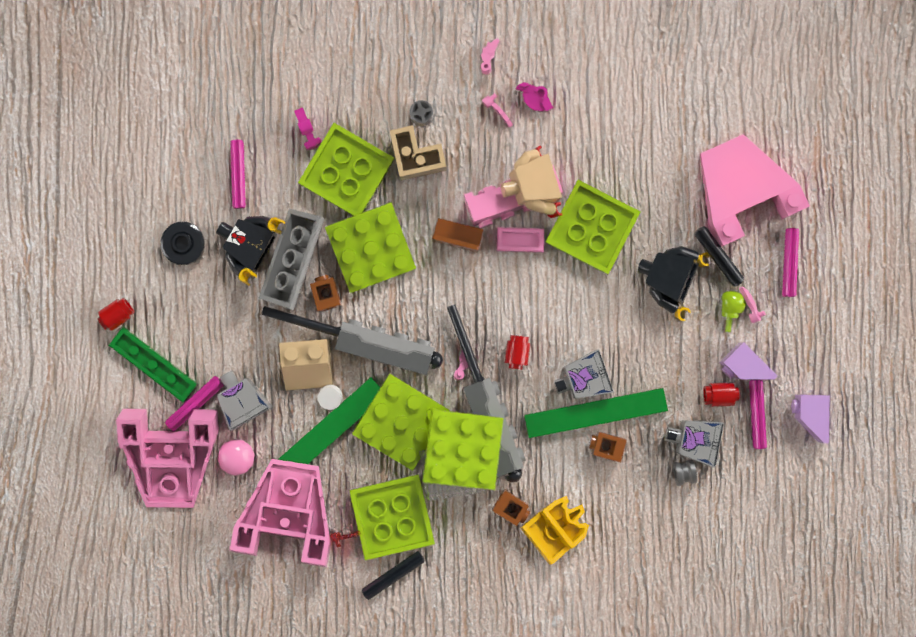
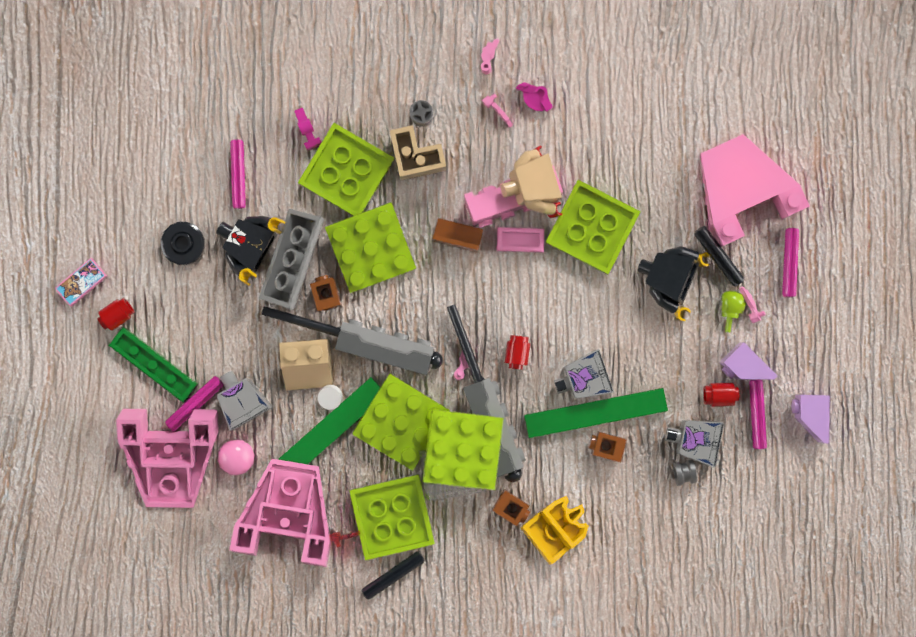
(81, 282): none -> tile

